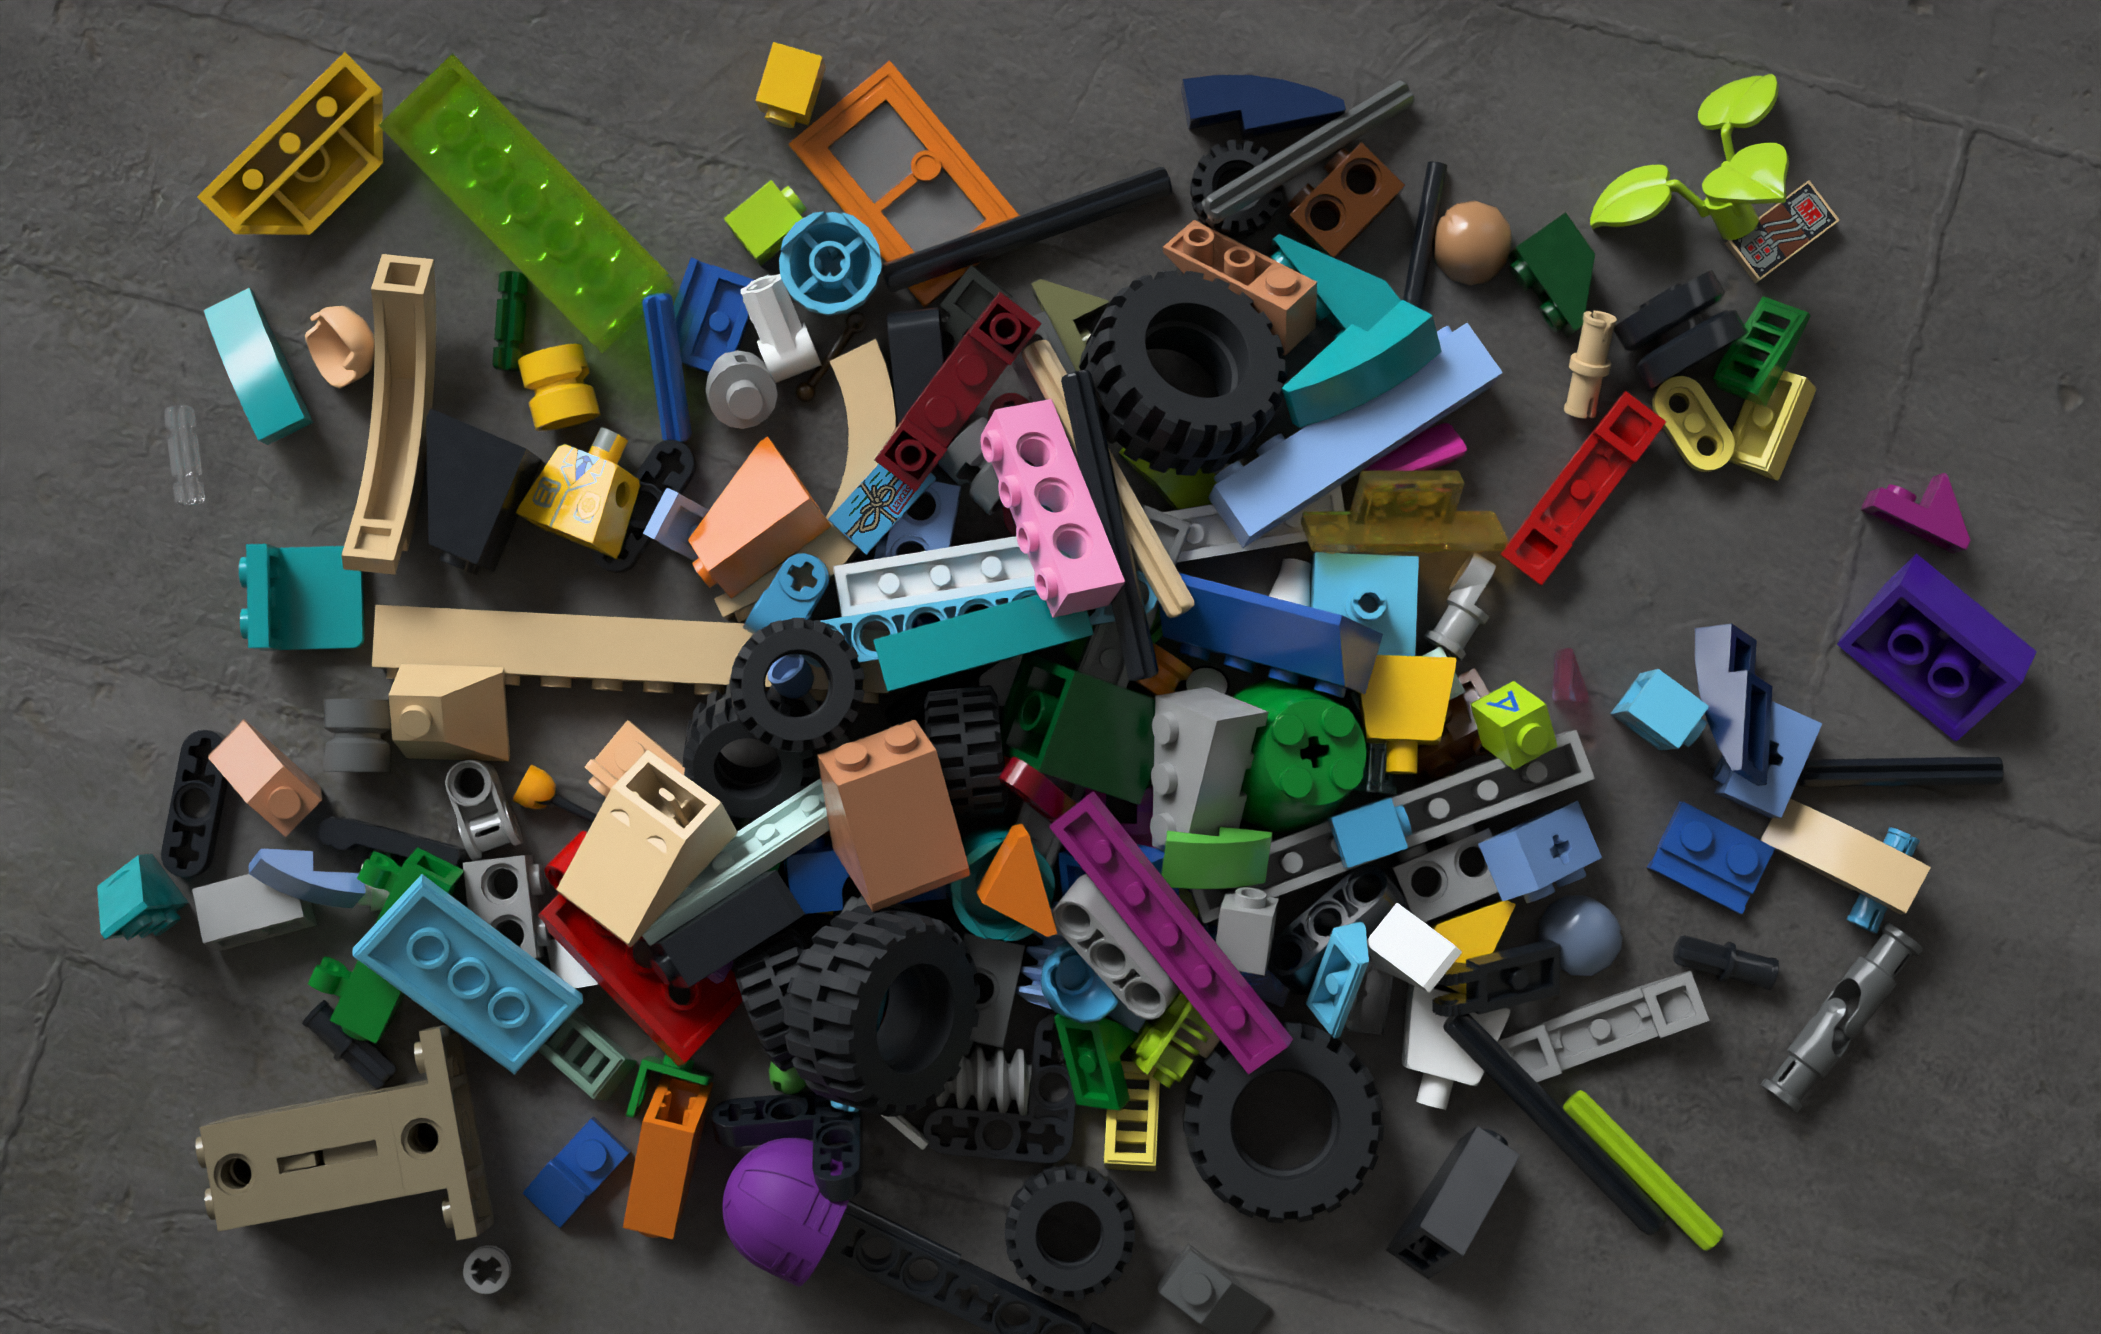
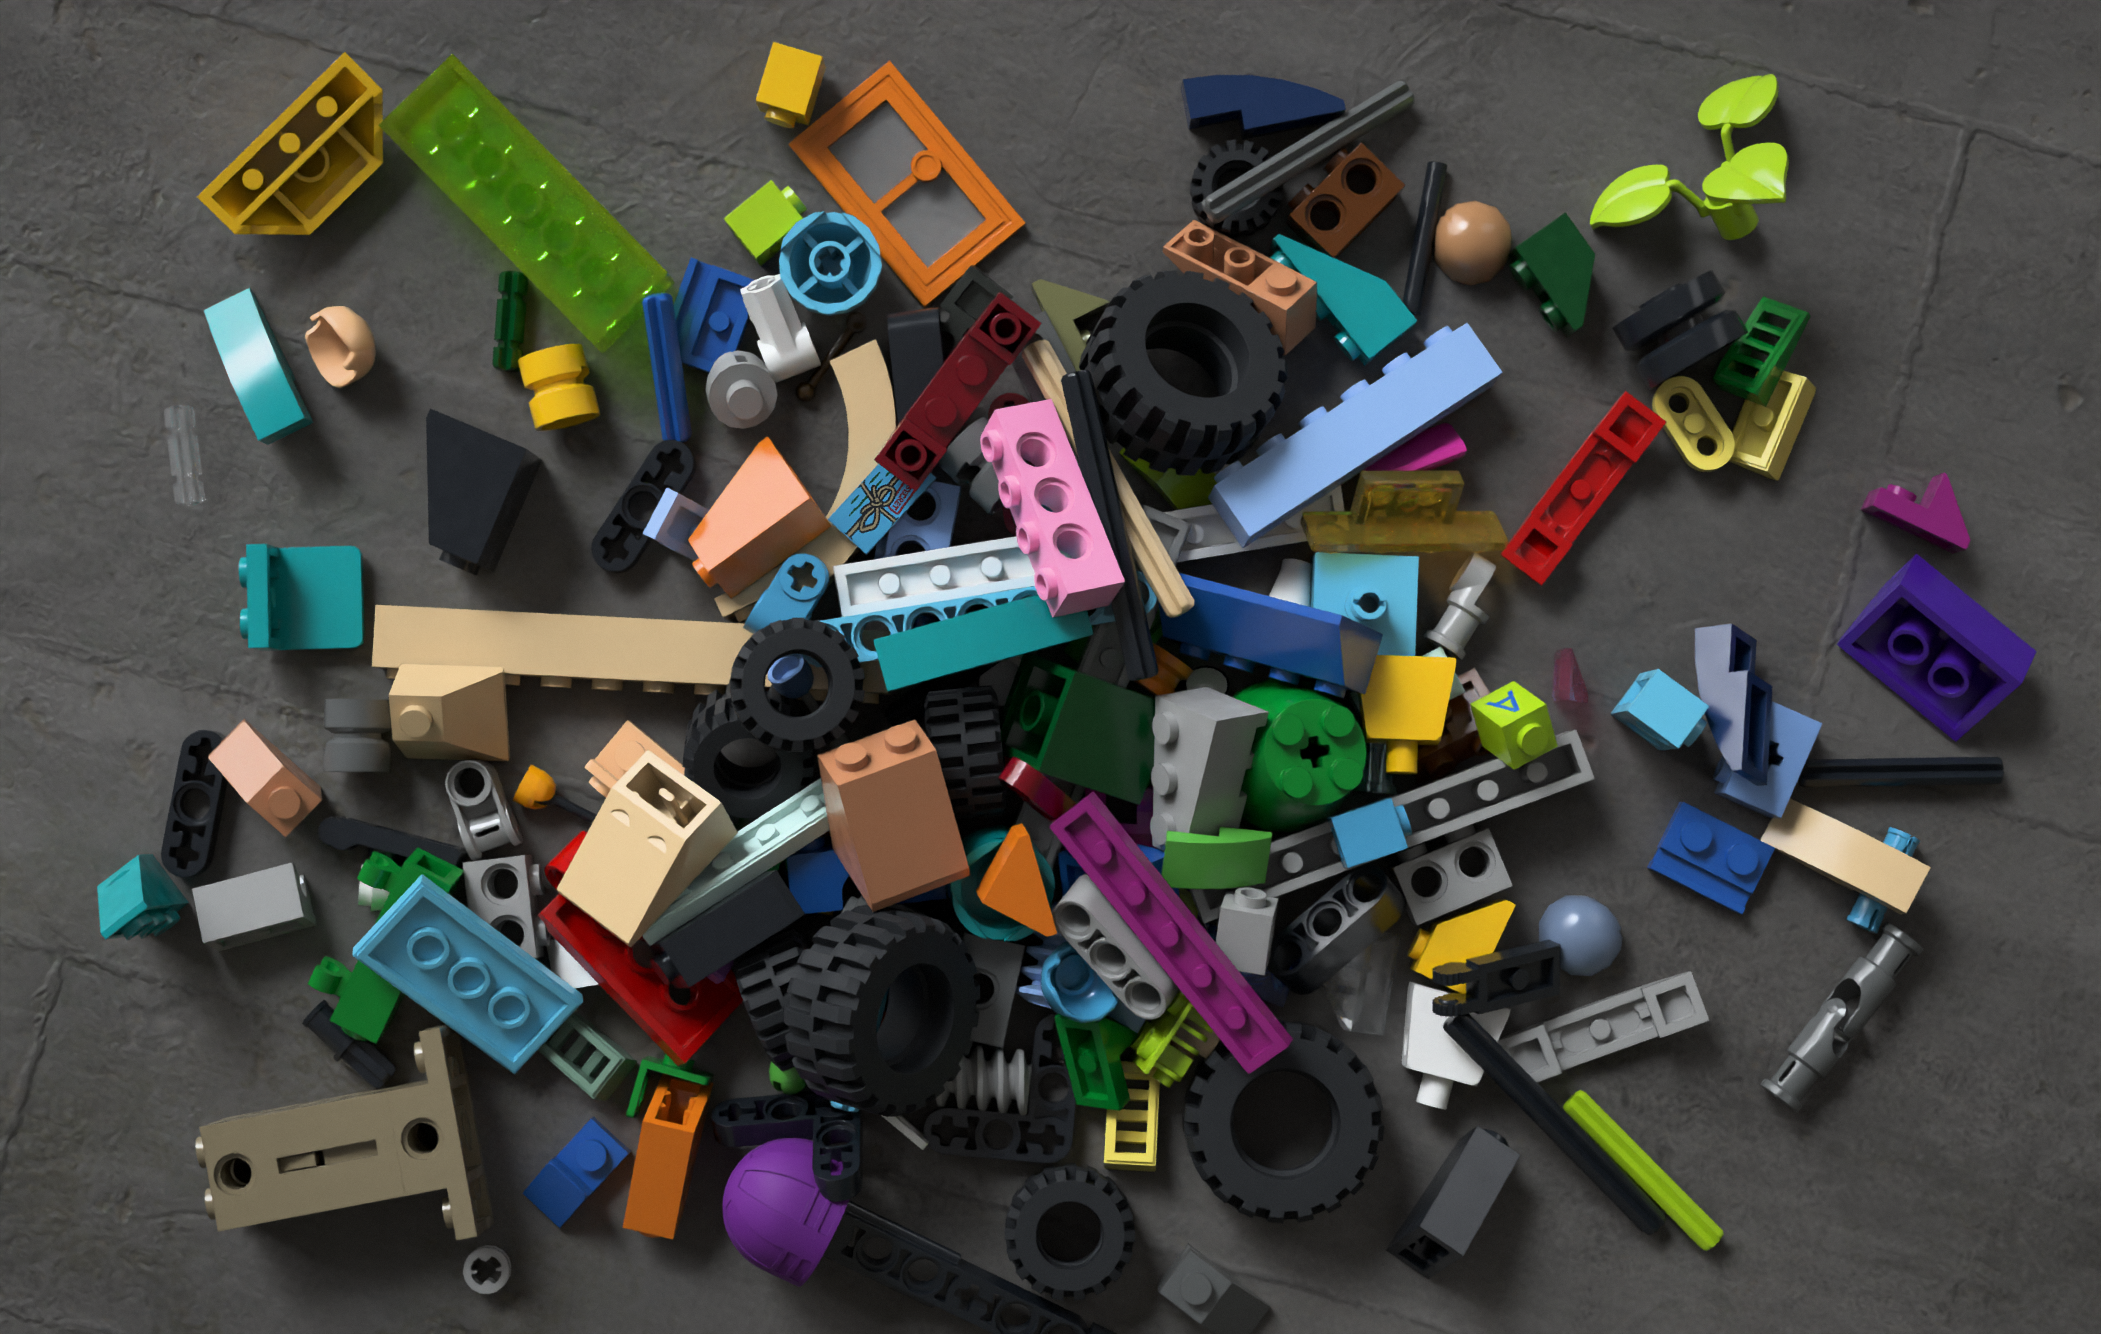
(294, 875): medium blue slope -> none
(401, 401): tan arch -> none
(585, 495): yellow torso -> none
(1026, 229): black axle -> none
(1339, 977): medium azure slope -> none
(1362, 365): teal slope -> none
(1411, 949): white slope -> none
(1541, 852): medium blue brick -> none
(1590, 364): tan pin -> none
(1726, 962): black axle -> none
(1783, 231): tile -> none

